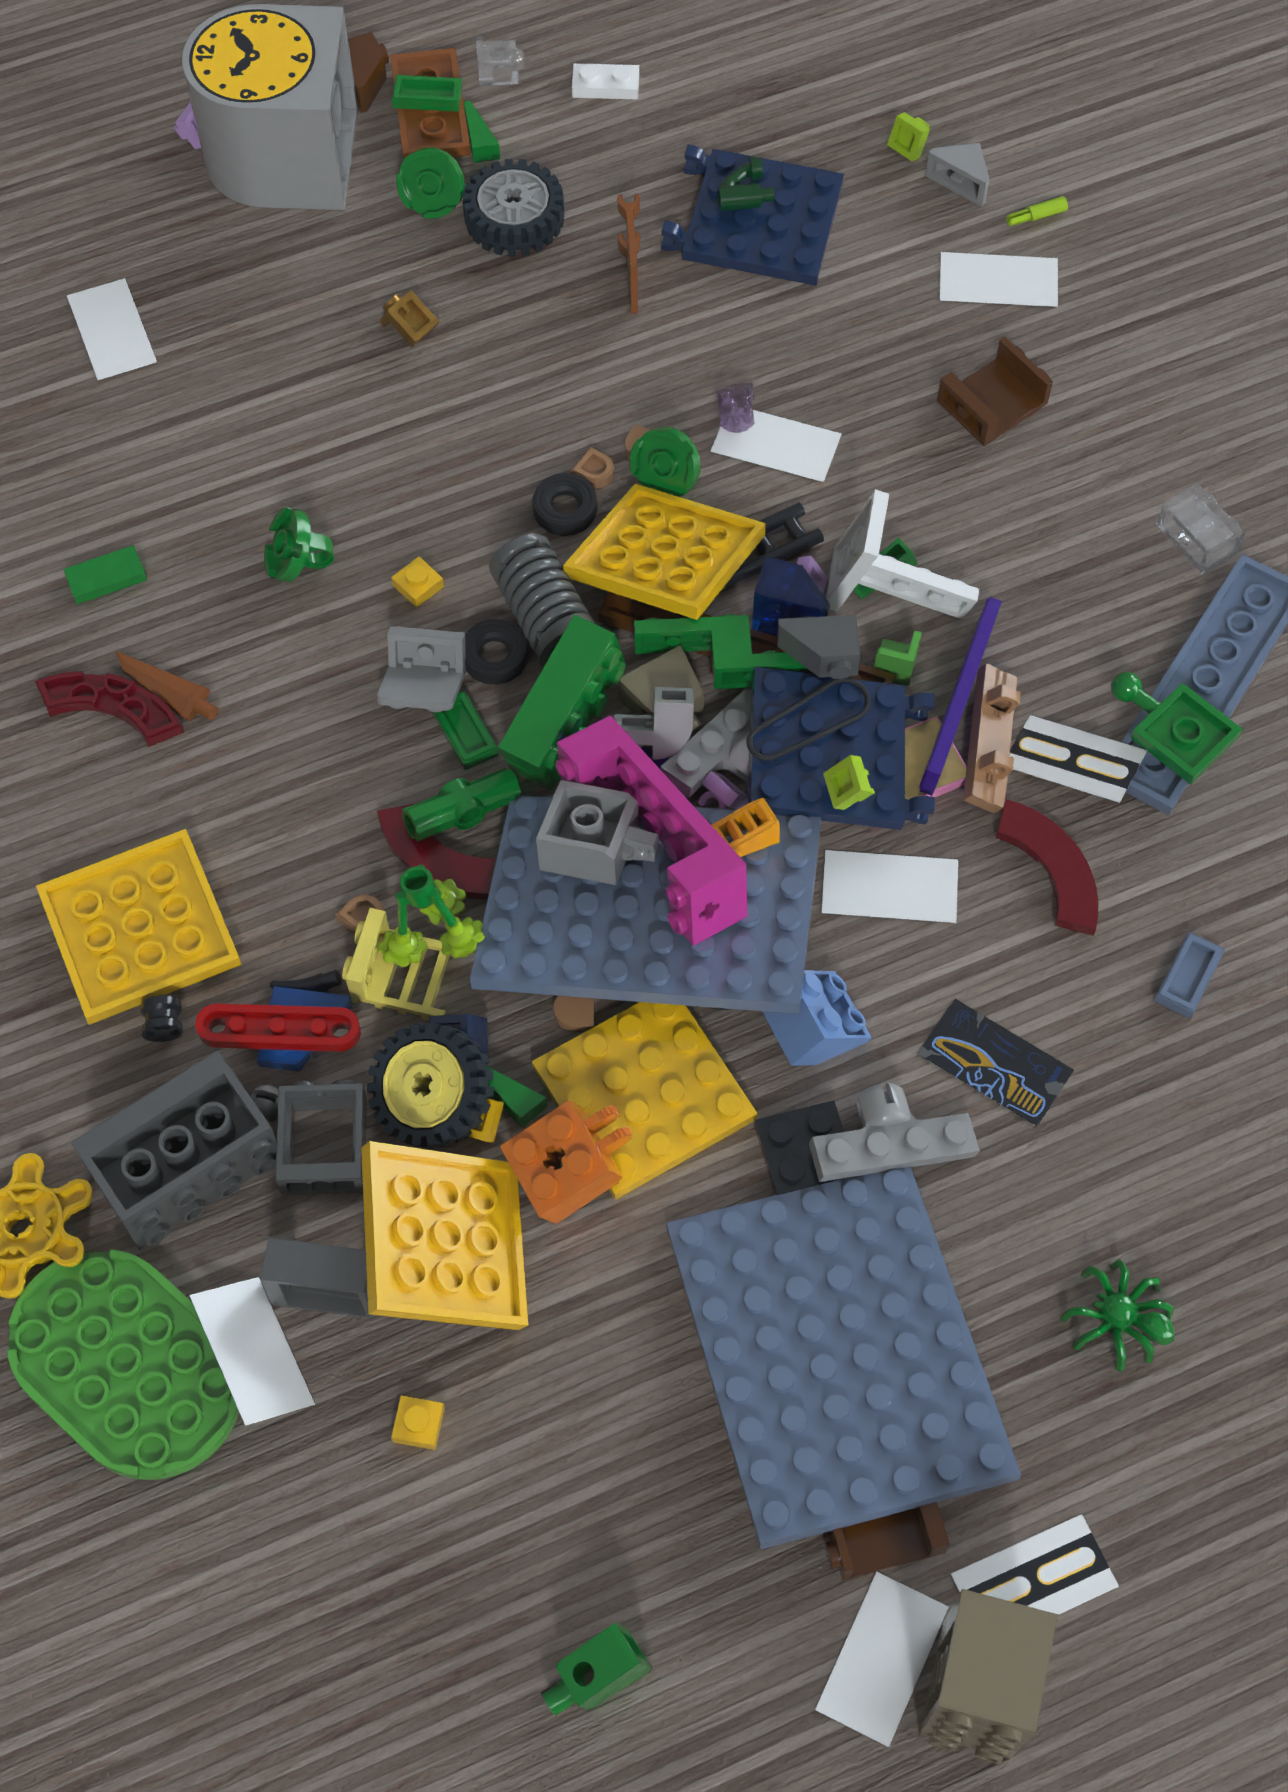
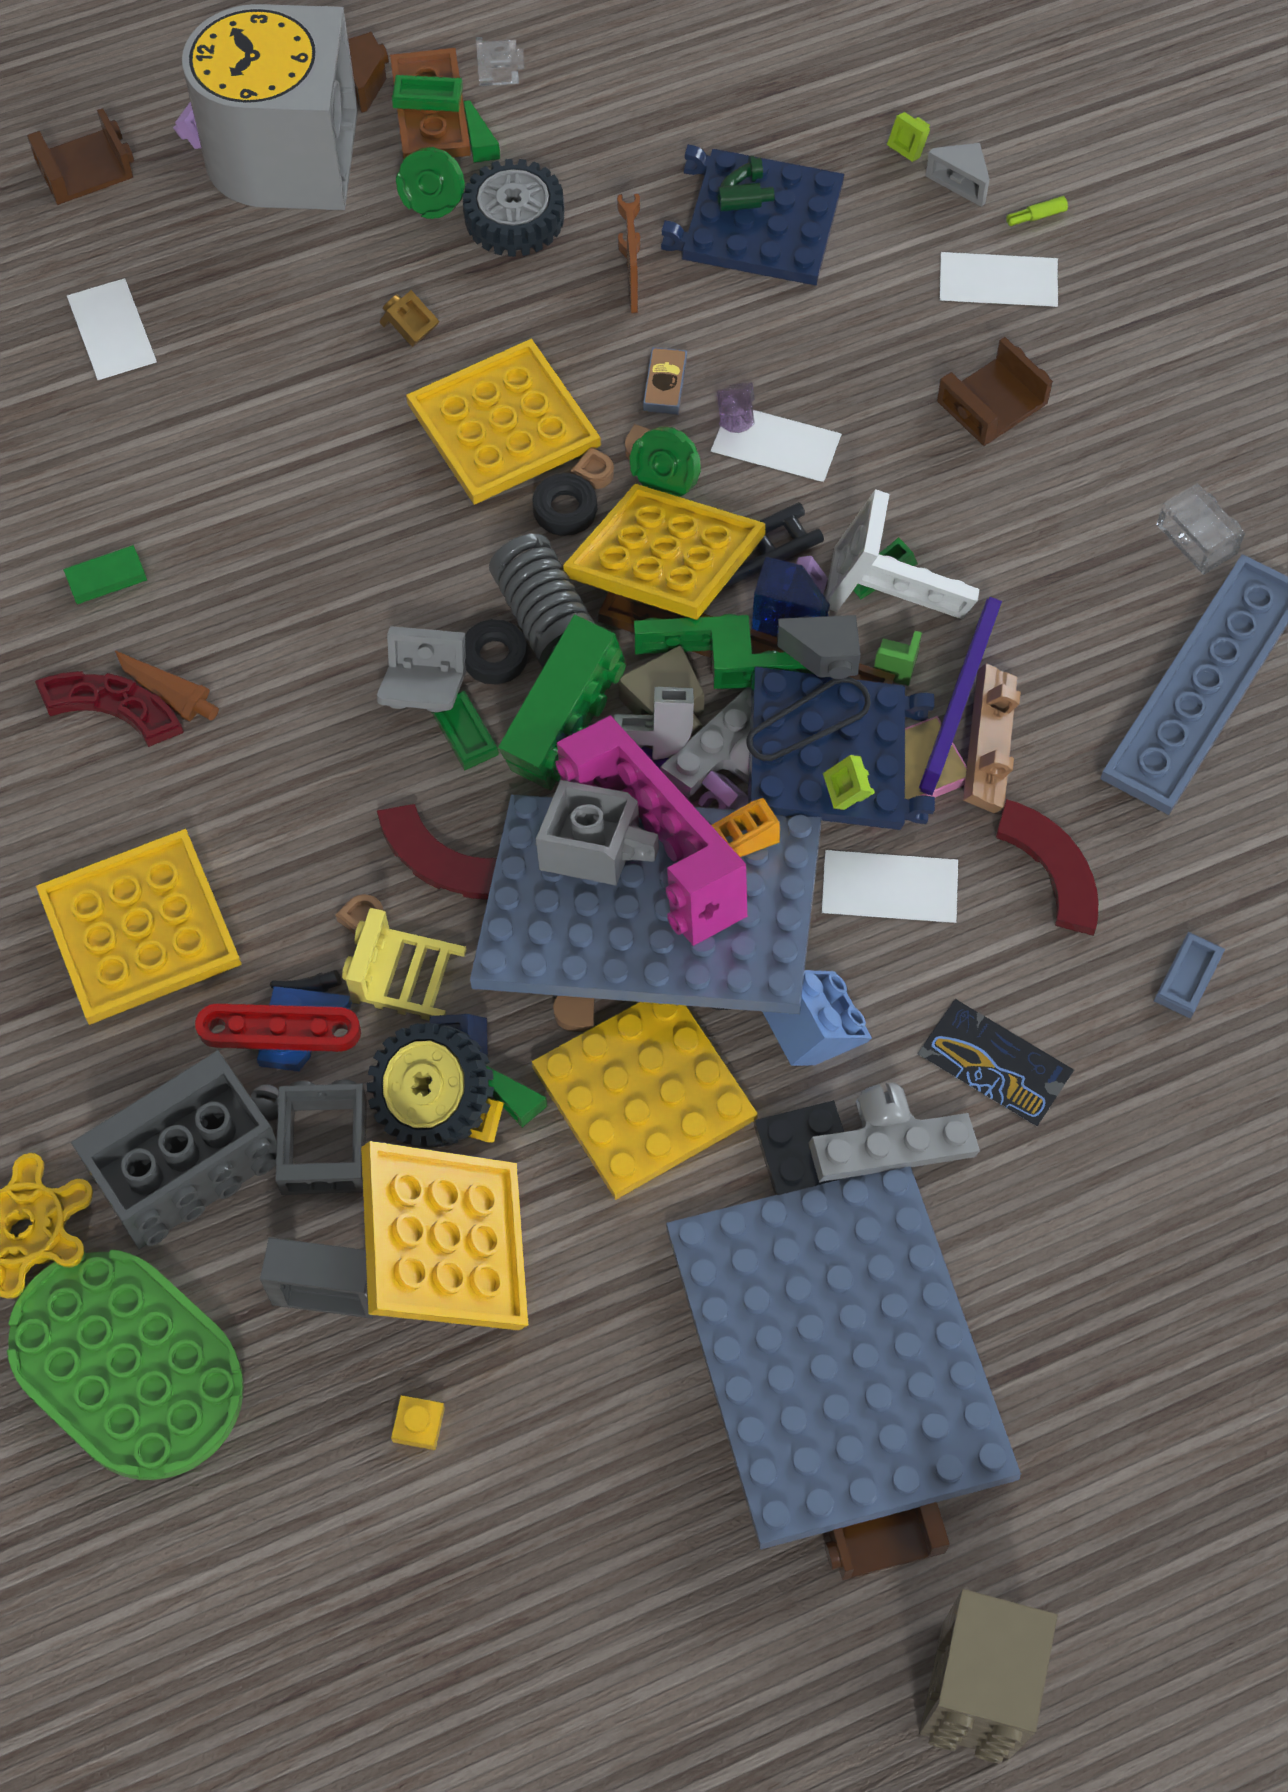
(83, 163): none -> reddish brown panel
(161, 1018): black wheel -> none
(252, 1350): white sticker -> none
(293, 546): green tile -> none
(417, 582): yellow plate -> none
(440, 903): lime plant -> none
(461, 804): green piece -> none
(503, 421): none -> yellow plate
(573, 1140): orange hinge -> none
(605, 81): white plate -> none
(615, 1663): green torso -> none
(665, 380): none -> tile
(882, 1659): white sticker -> none
(1044, 1571): sticker -> none
(1076, 758): sticker -> none
(1121, 1312): green animal -> none
(1181, 729): green plate -> none

